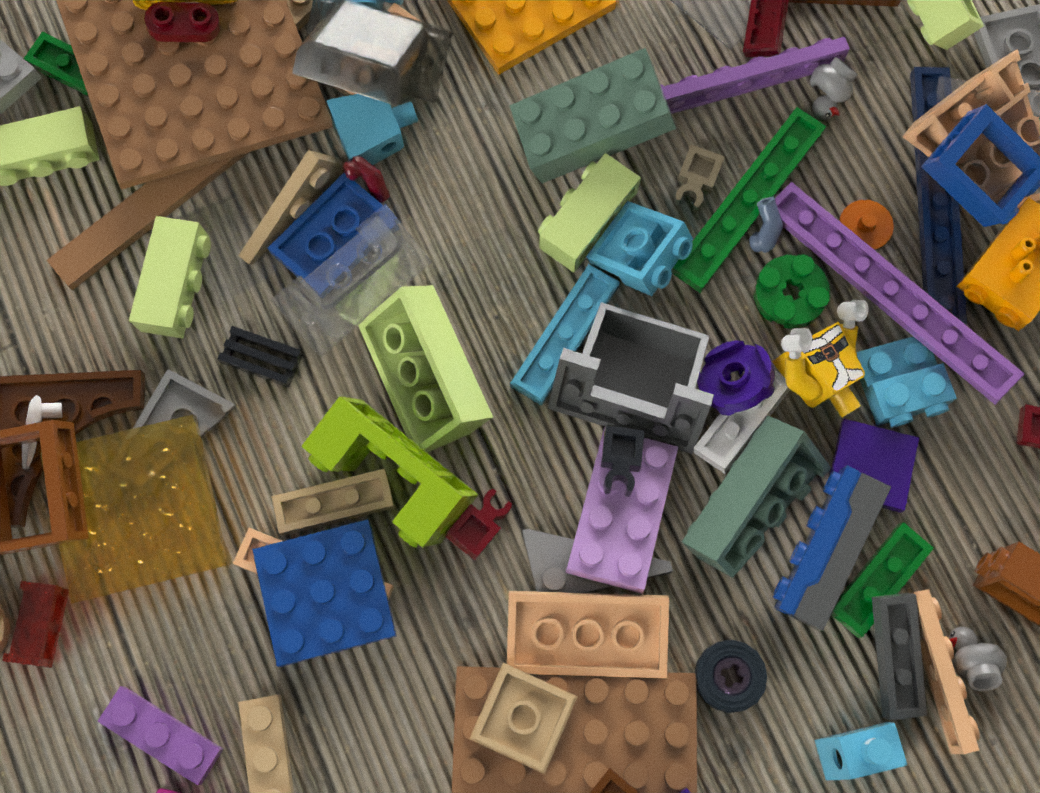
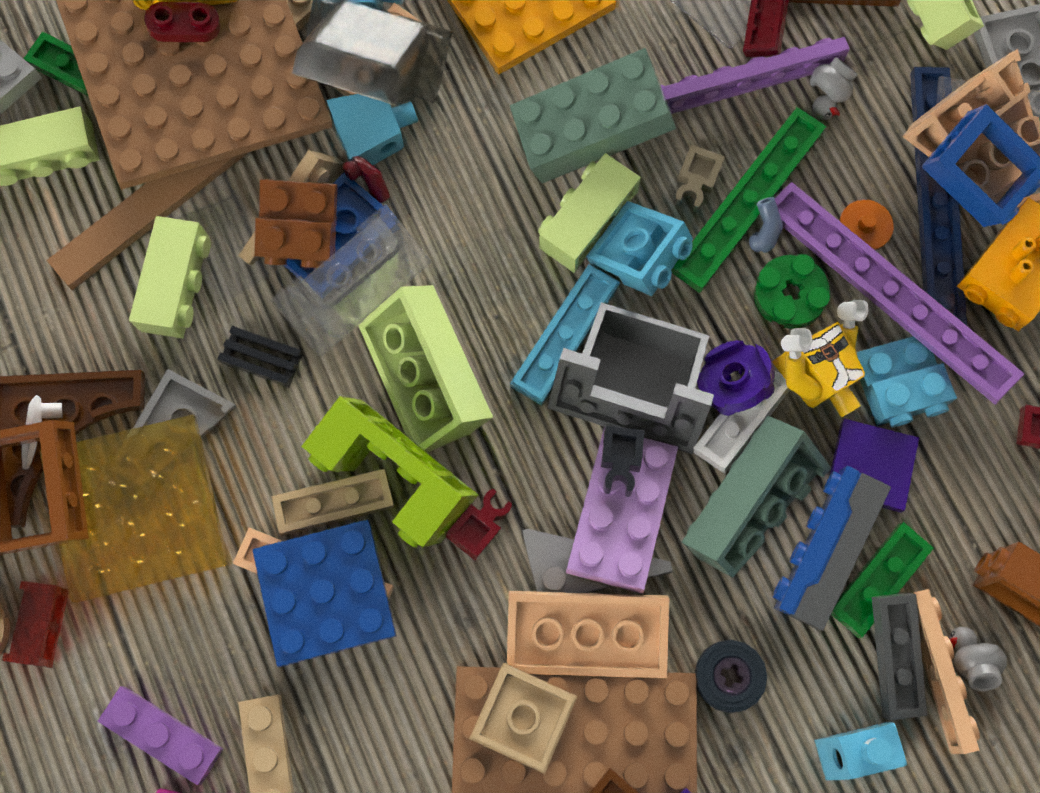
(296, 222): none -> dark orange plate

